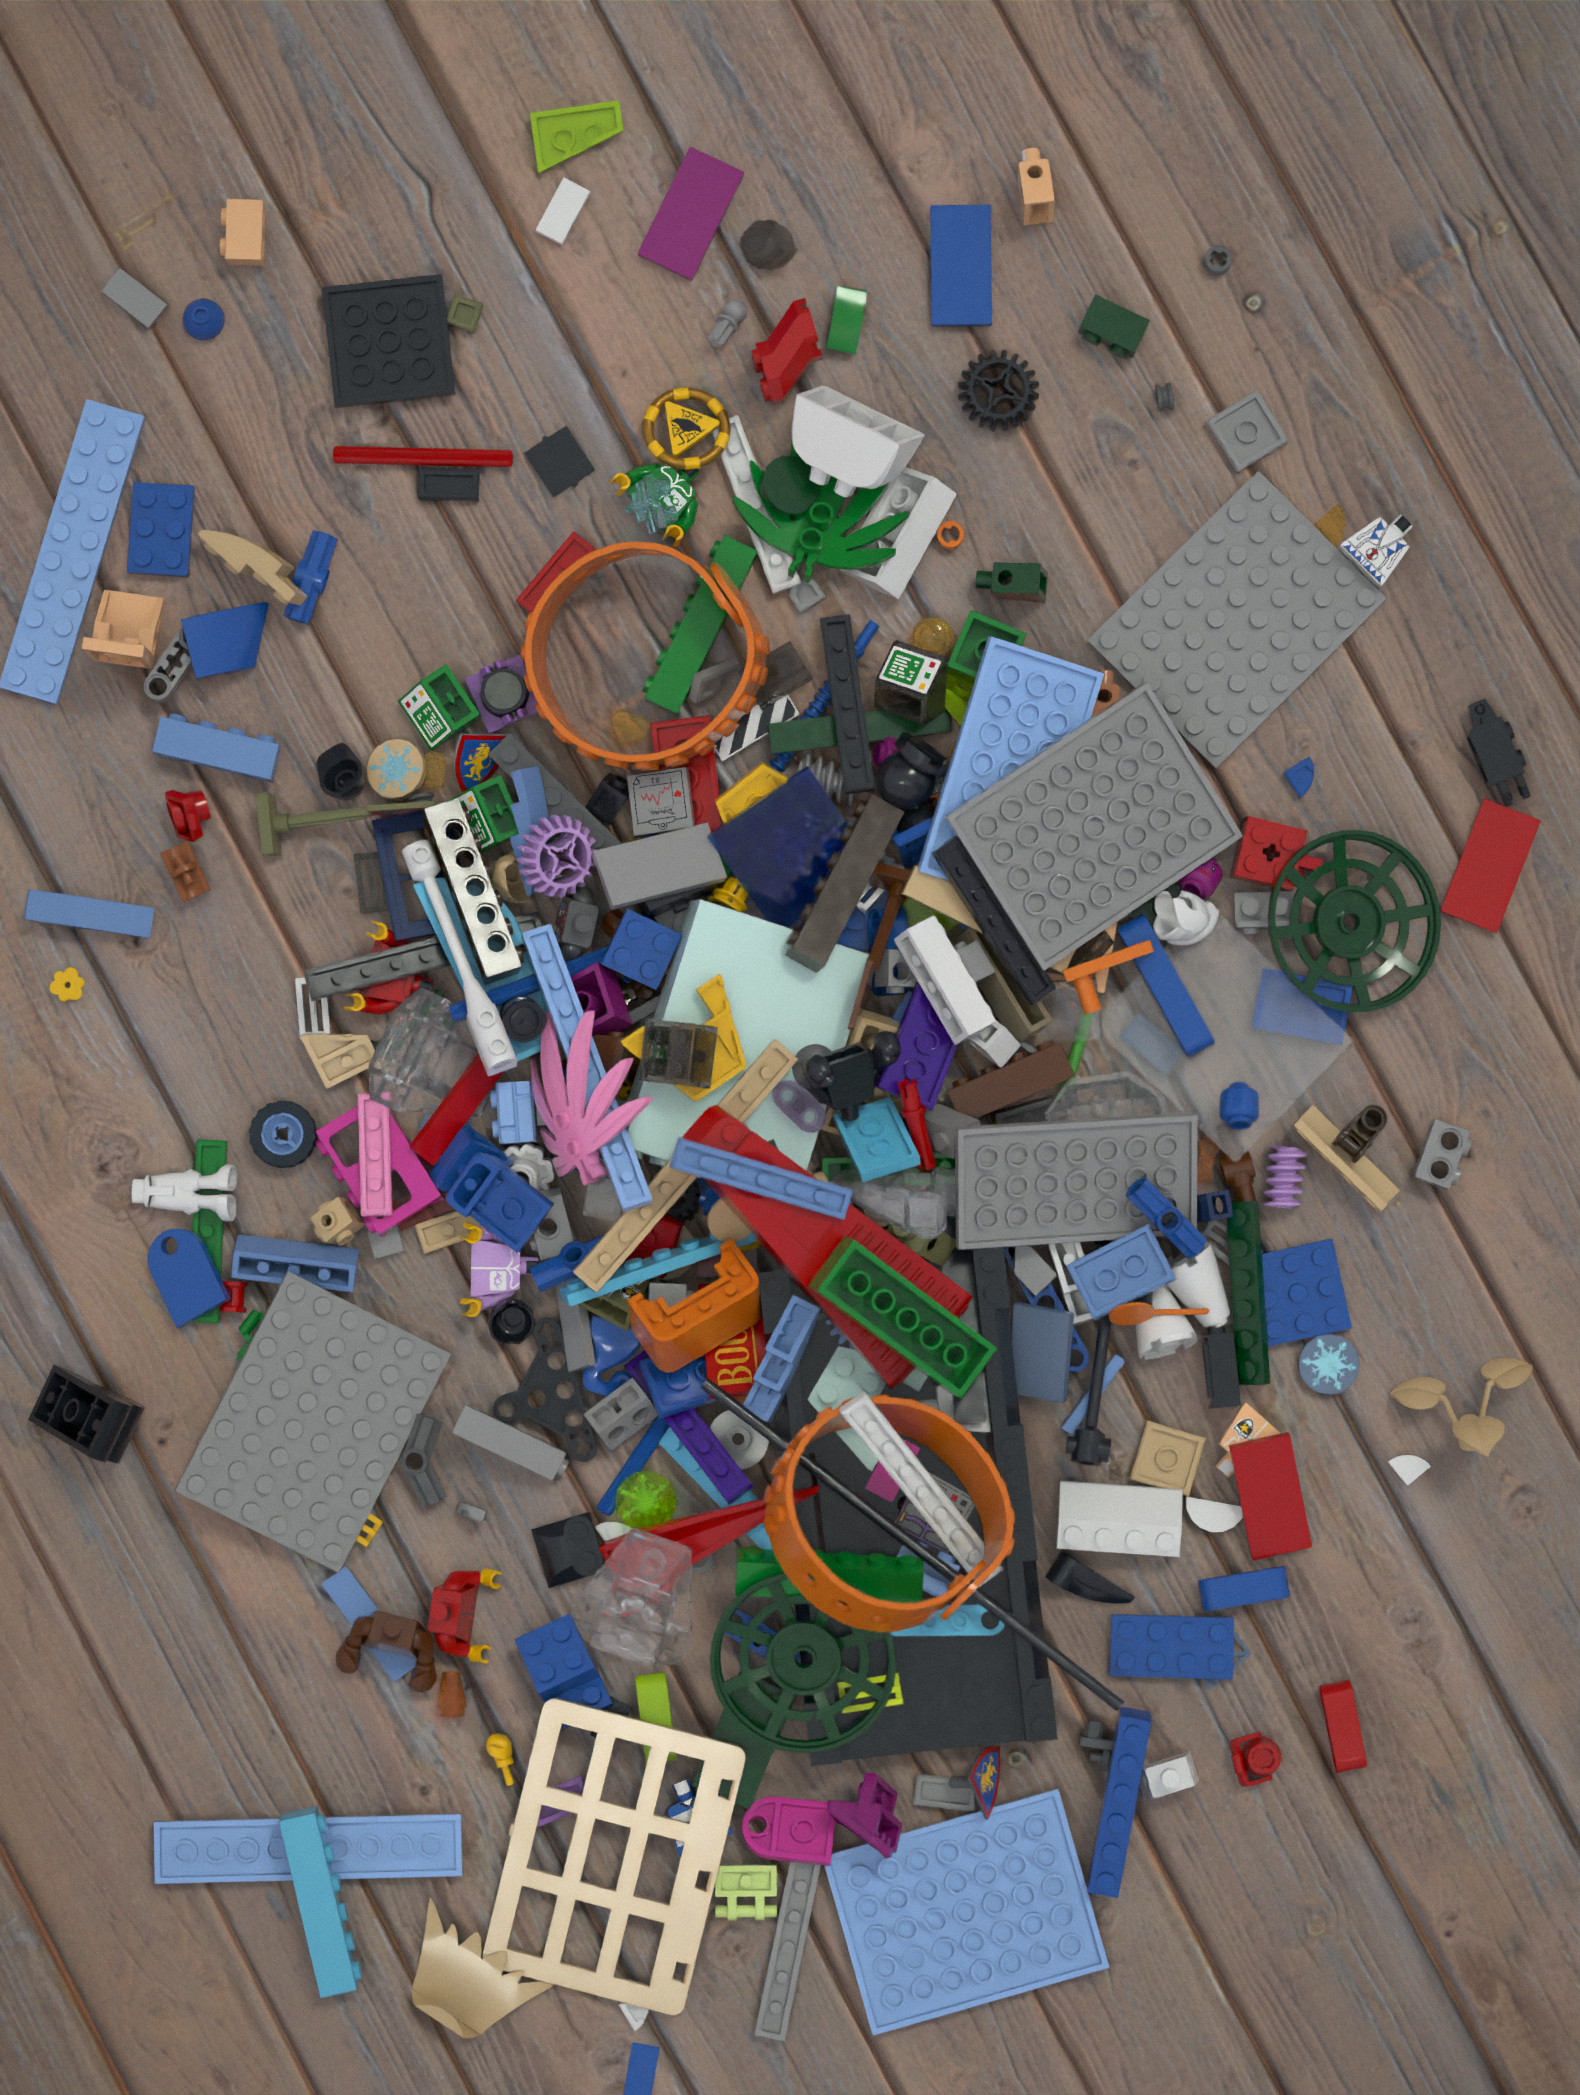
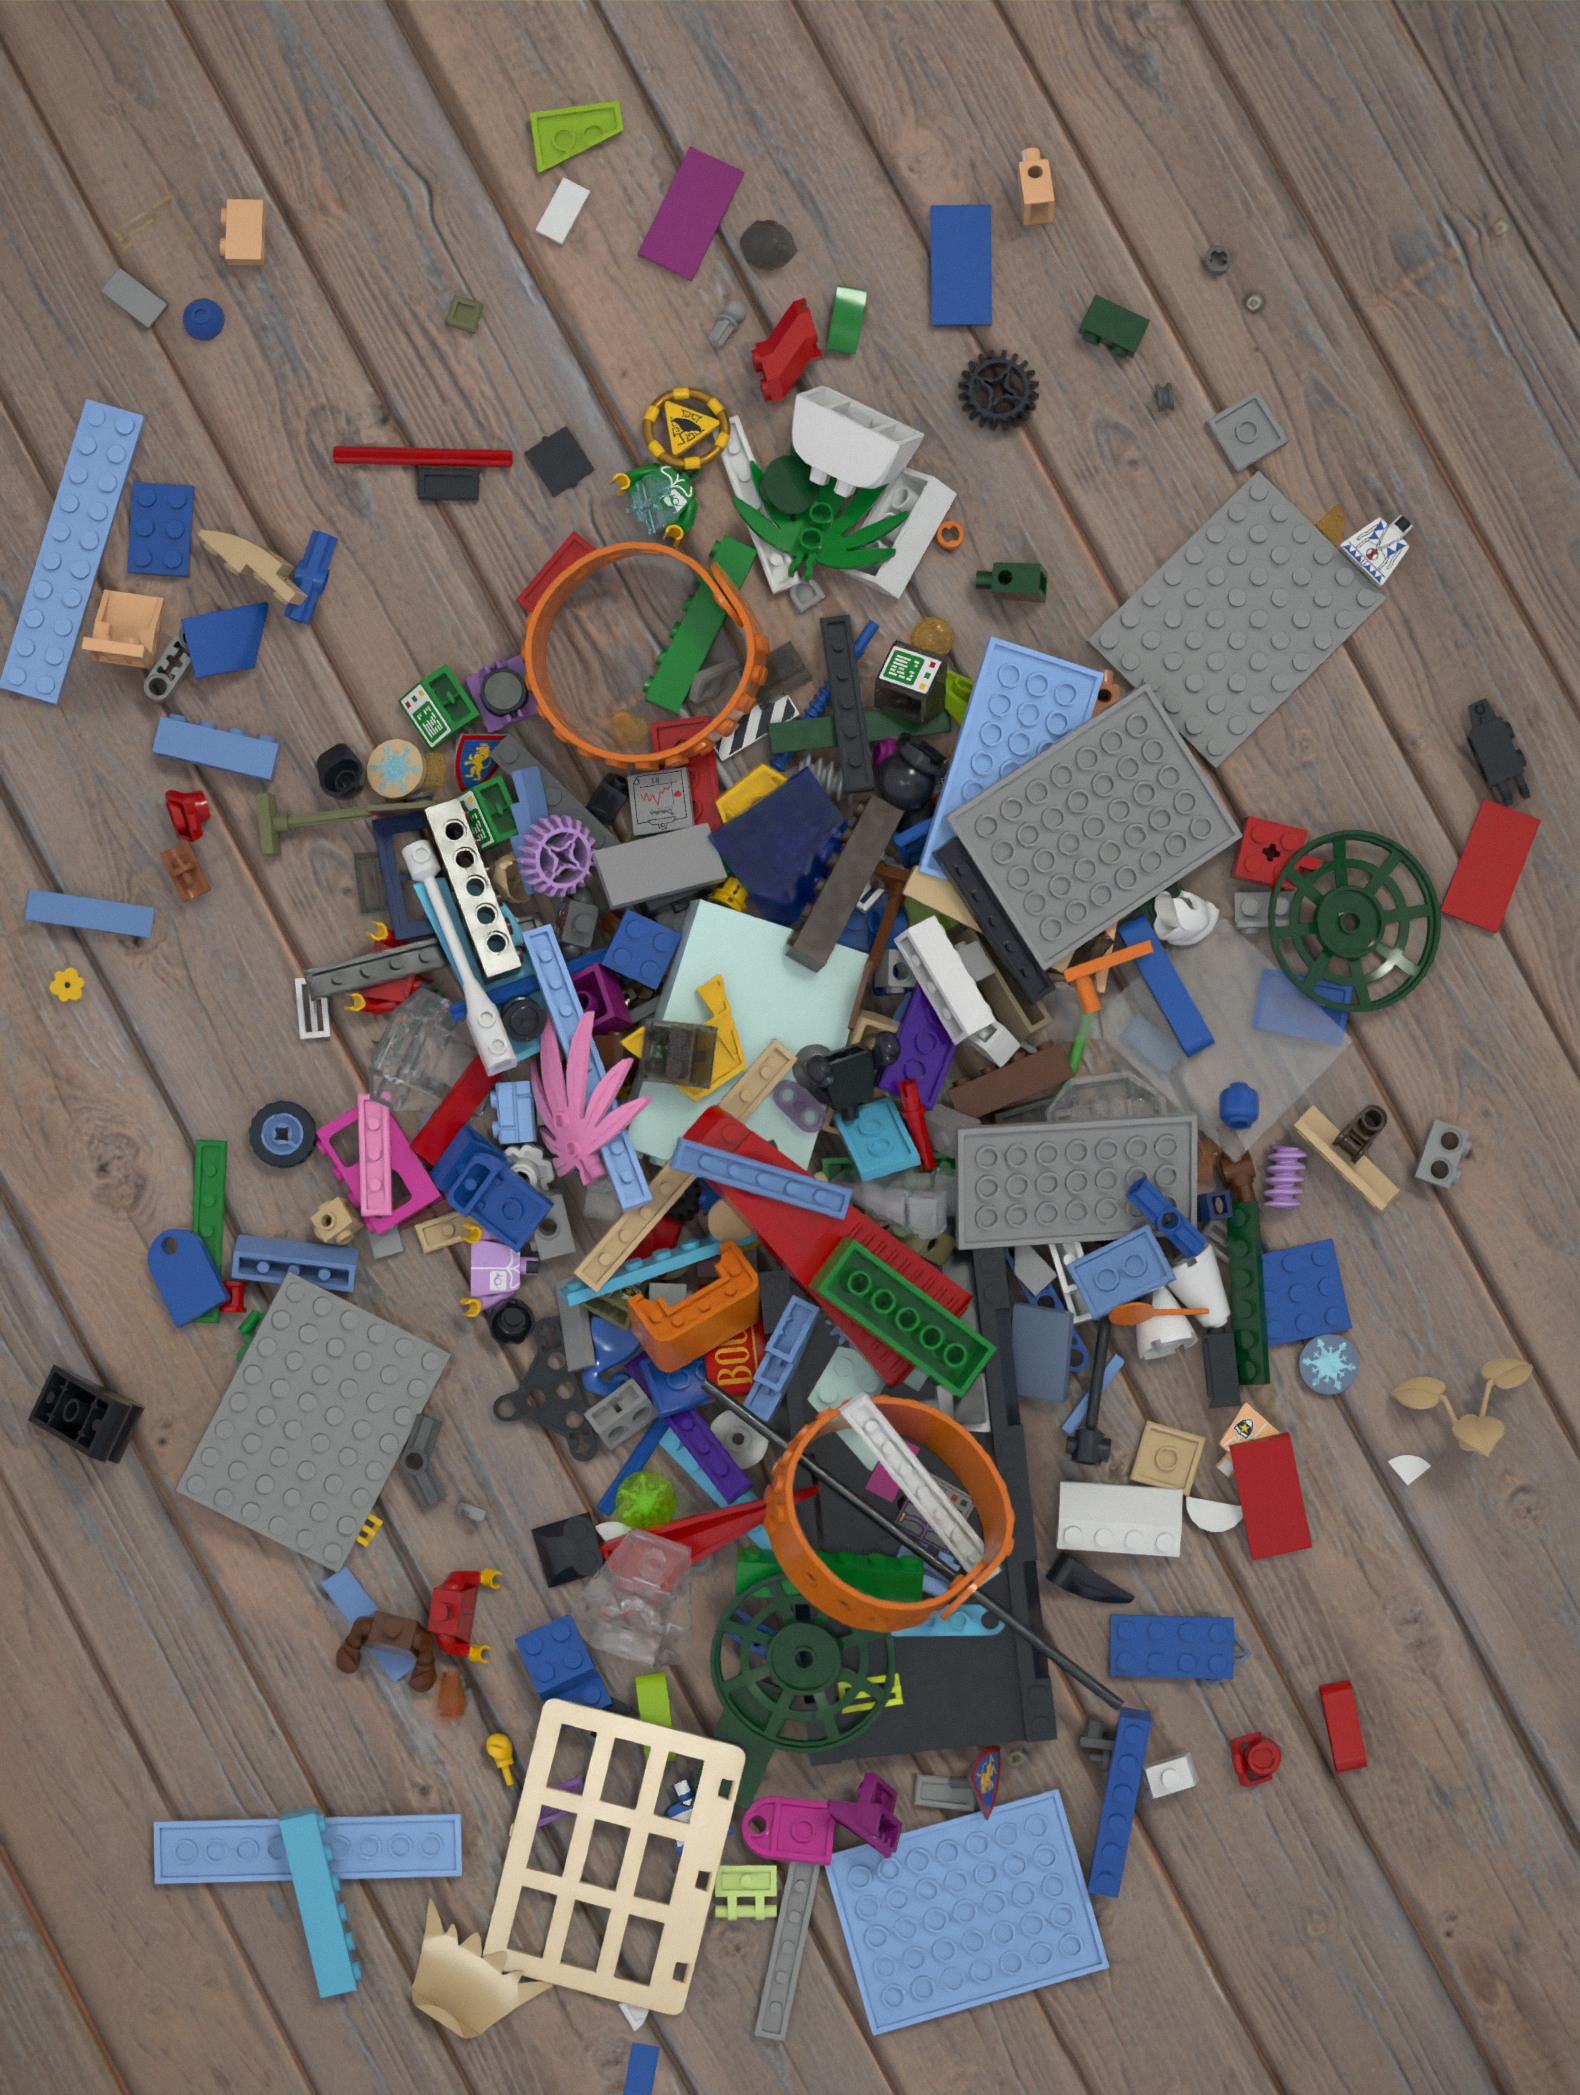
(179, 1193): white piece -> none
(338, 1055): tan wing -> none
(388, 341): black plate -> none
(510, 1443): light grey slope -> none
(560, 1268): blue piece -> none
(972, 642): green brick -> none
(1203, 879): magenta head -> none
(1244, 1588): blue beam -> none
(1300, 776): blue tile -> none

